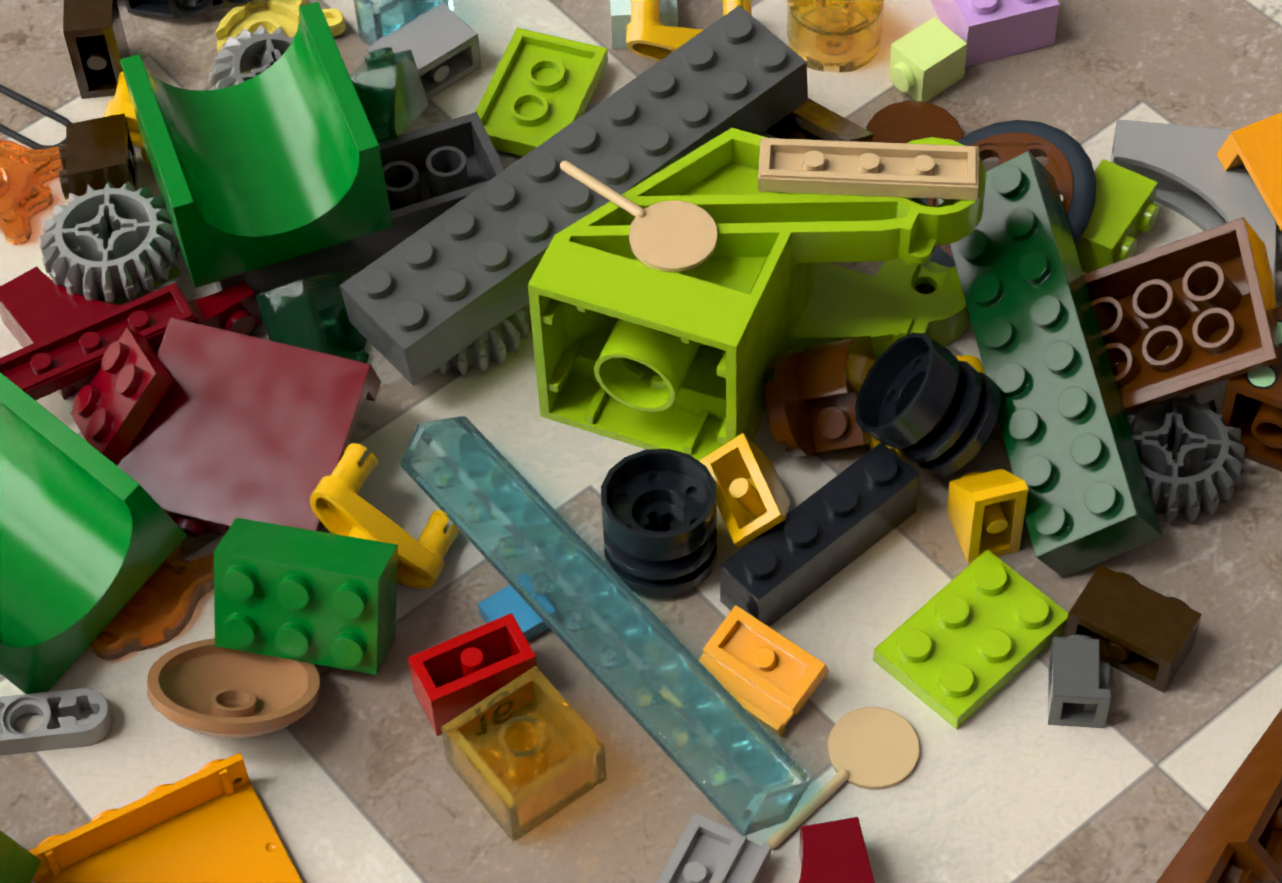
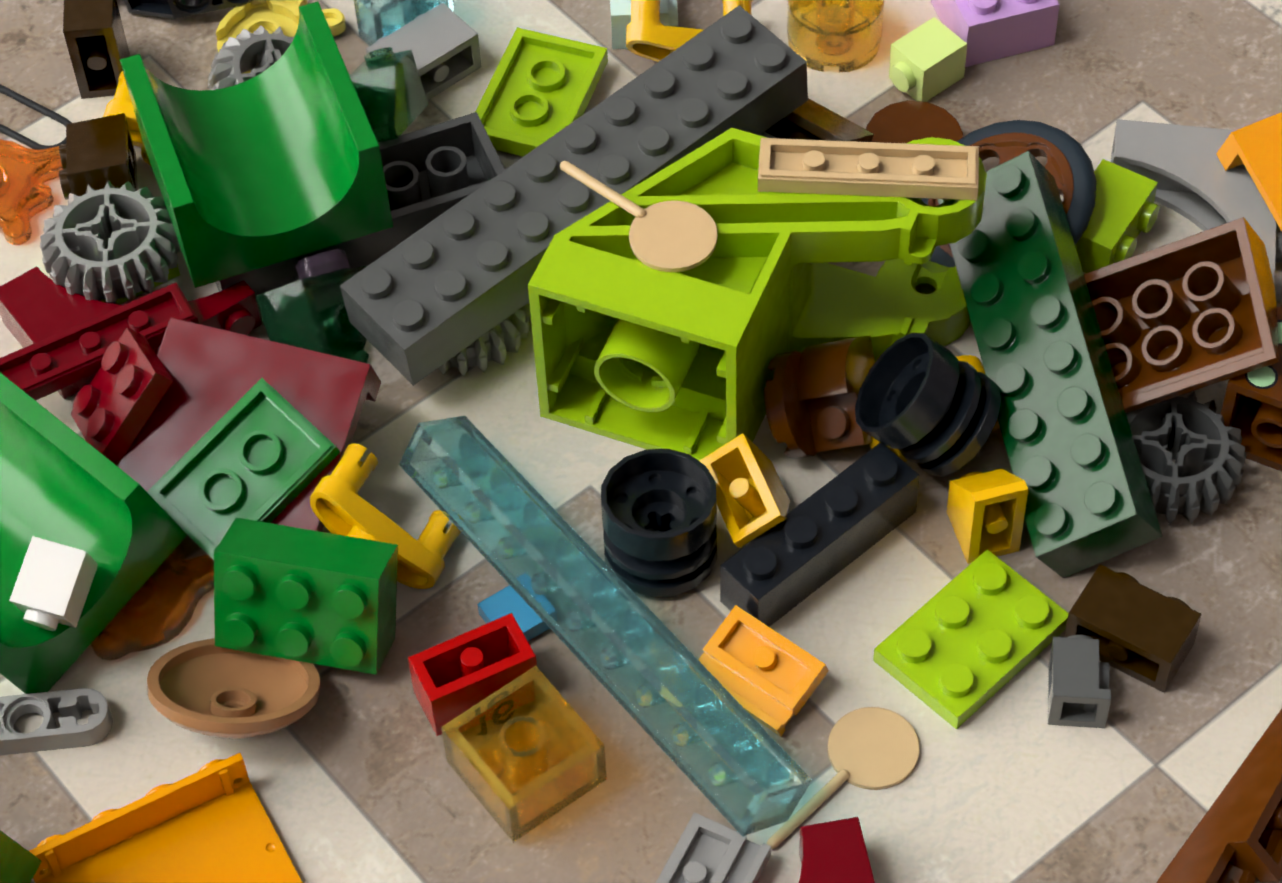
(53, 584): none -> white brick
(243, 467): none -> green tile
(322, 263): none -> clear purple tile

